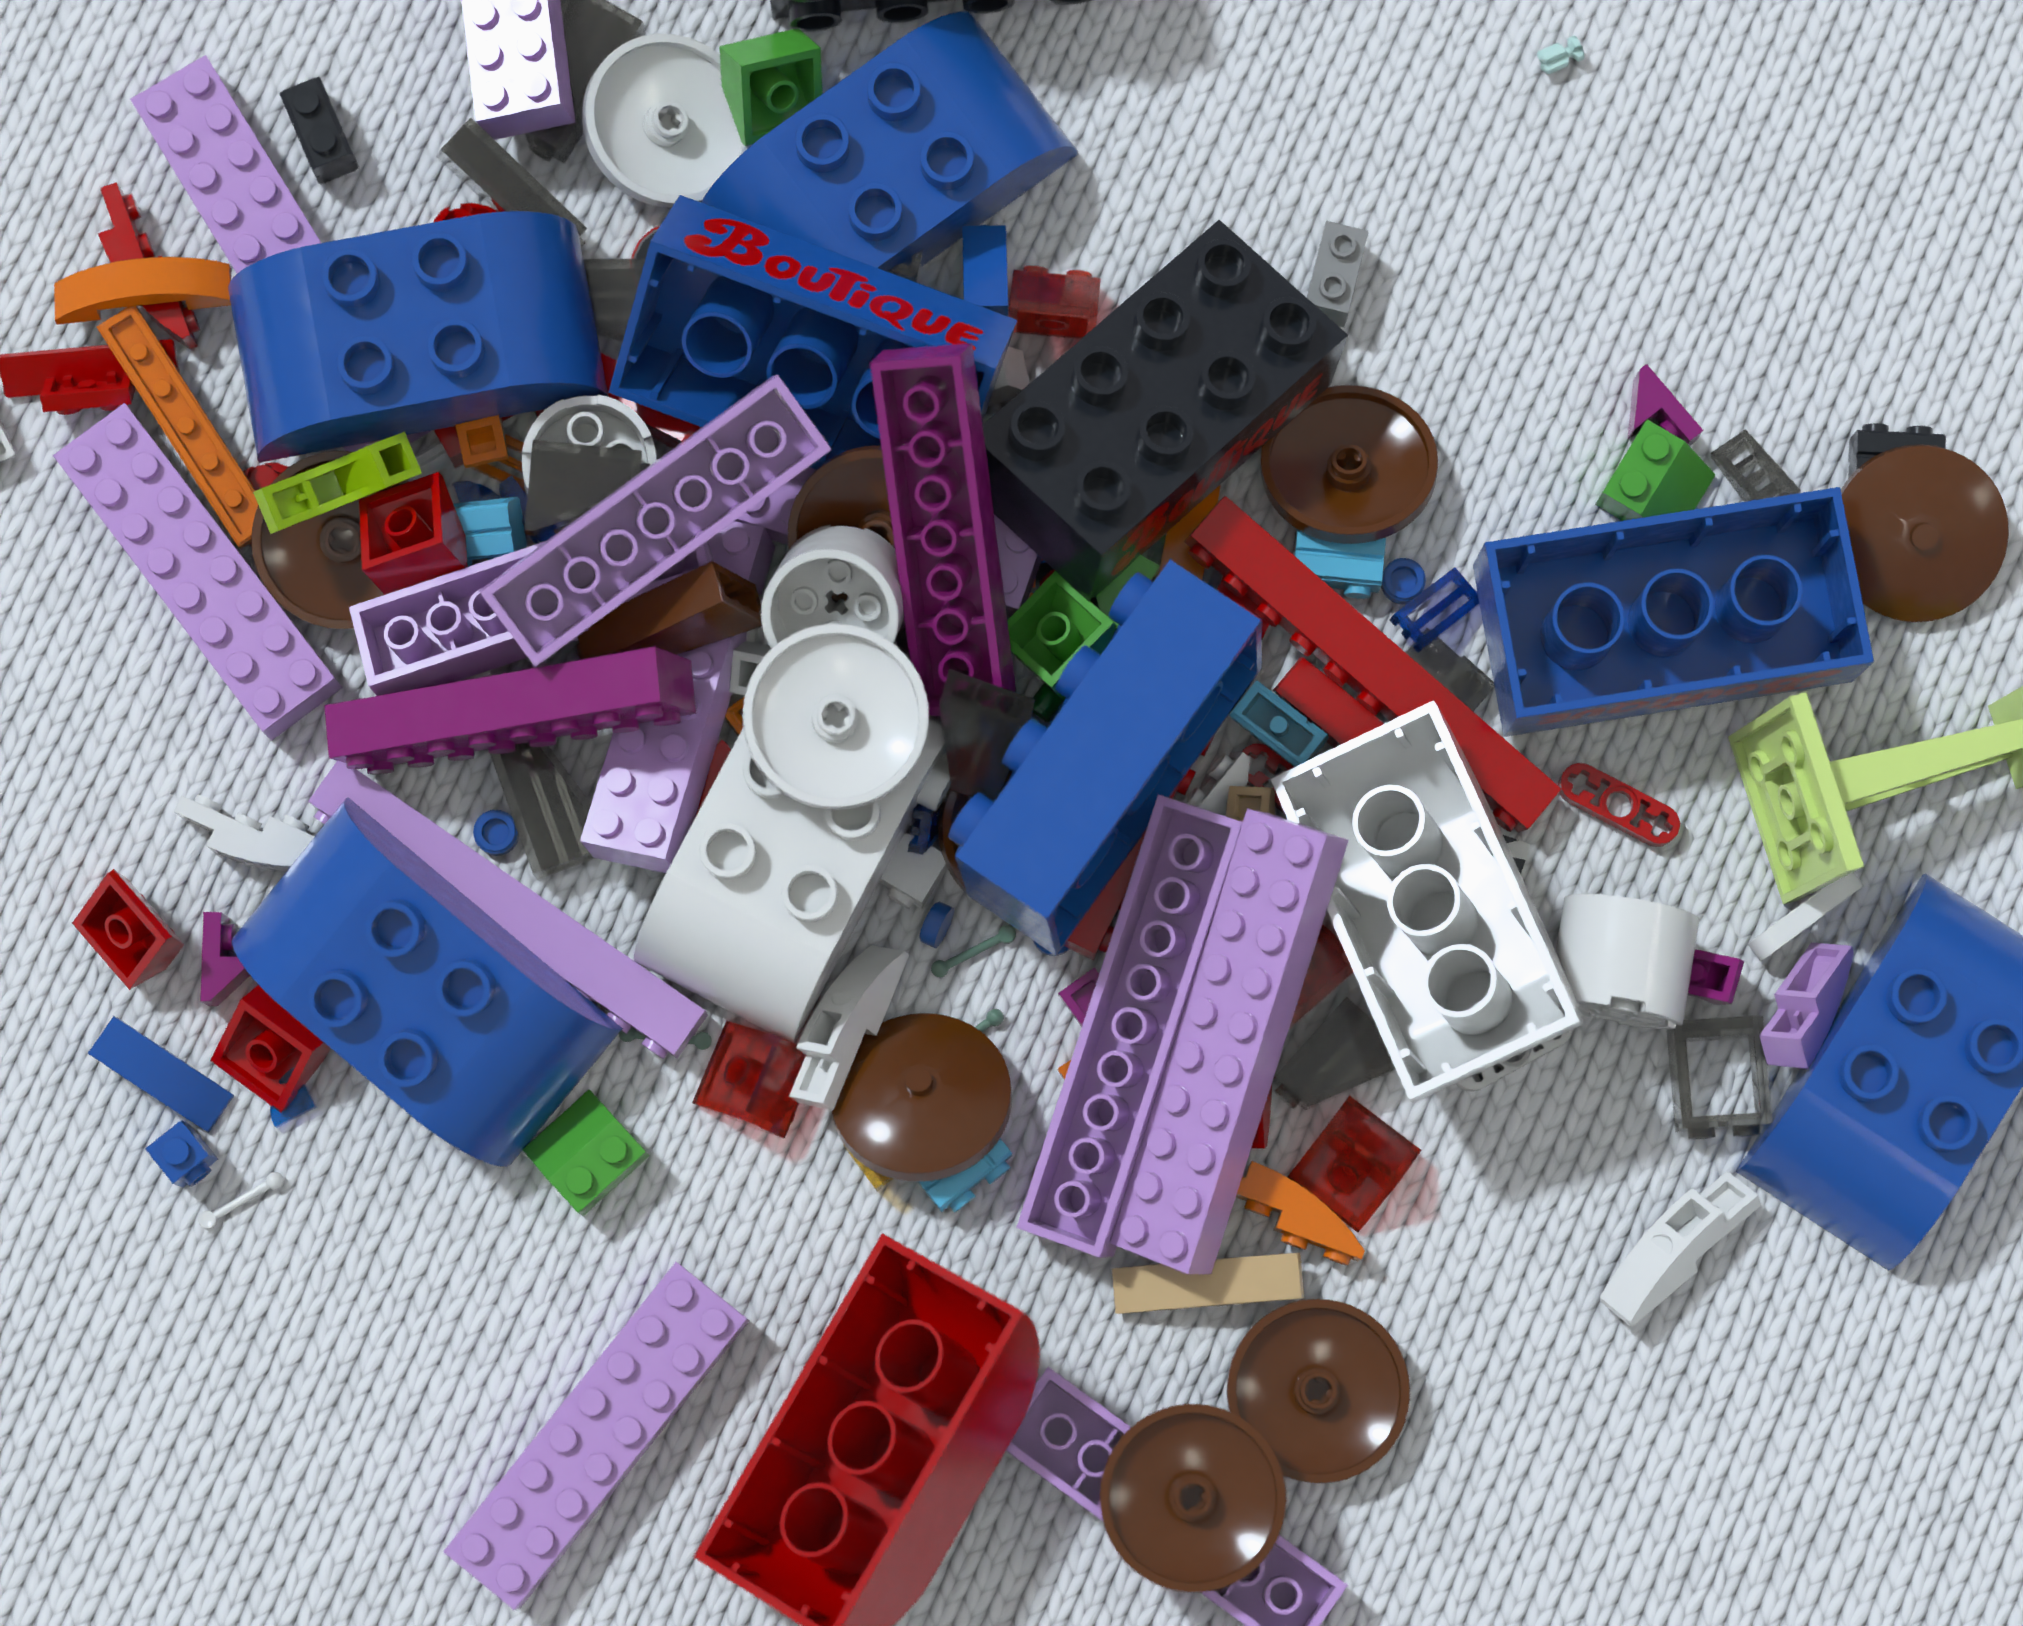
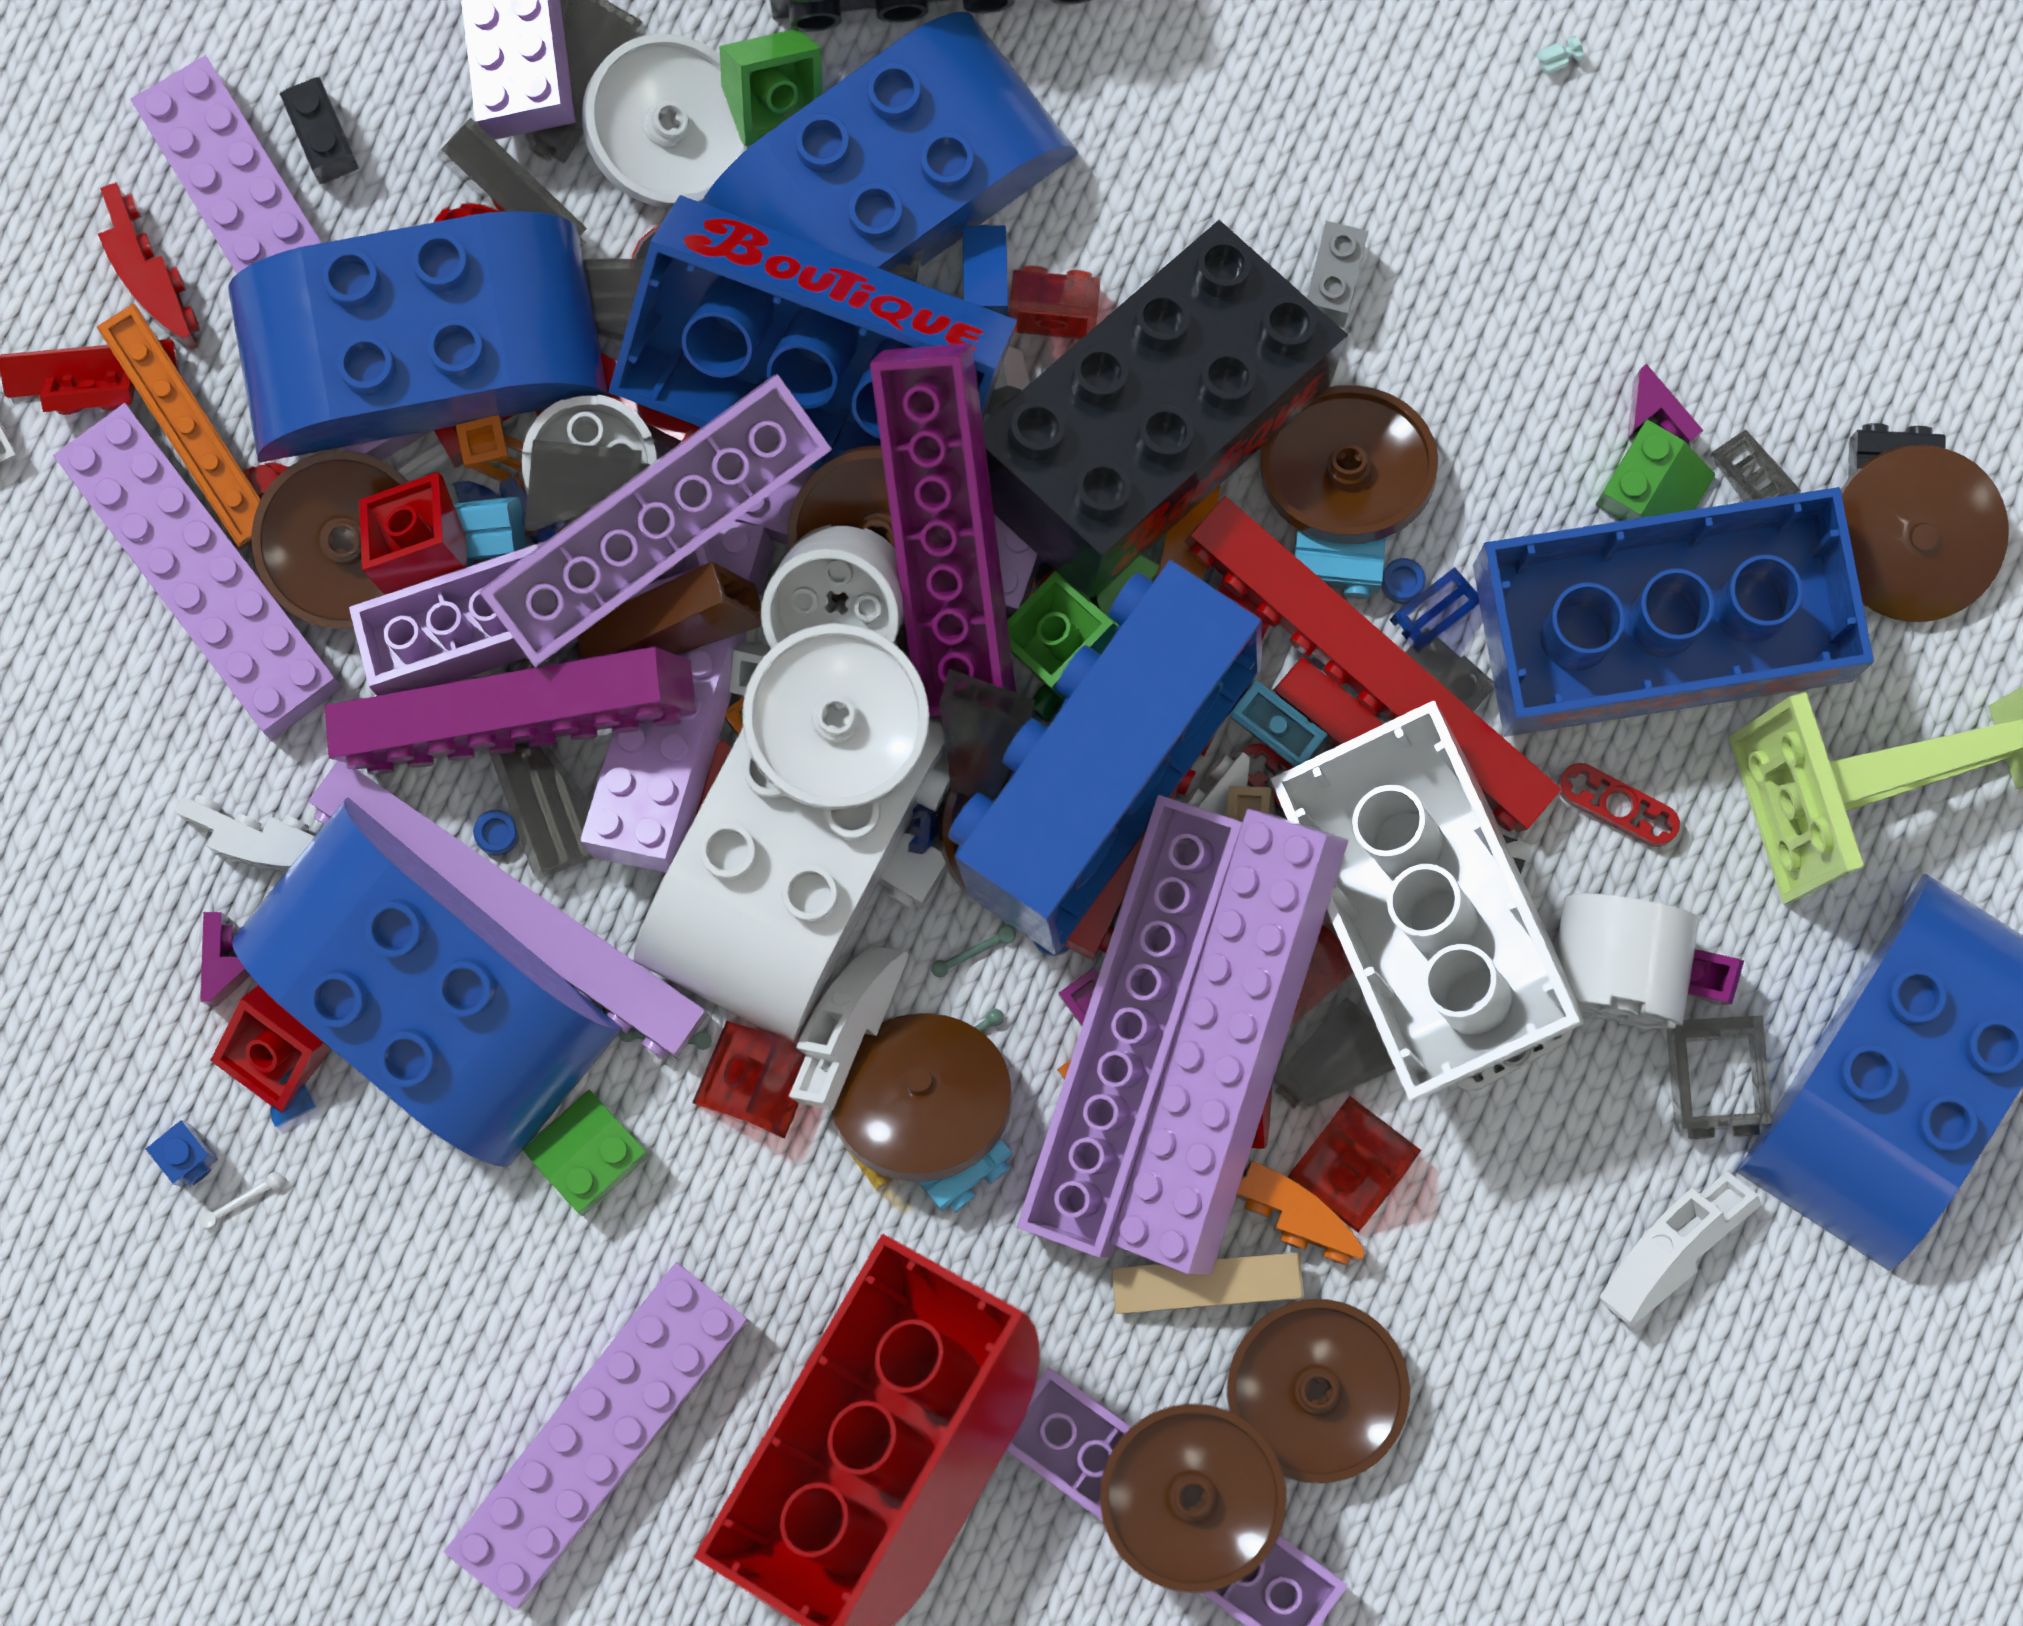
(127, 931): red slope -> none
(141, 282): orange slope -> none
(161, 1074): blue slope -> none
(337, 482): lime arch -> none
(936, 924): blue tile -> none
(1804, 916): white beam -> none
(1807, 1005): lavender slope -> none

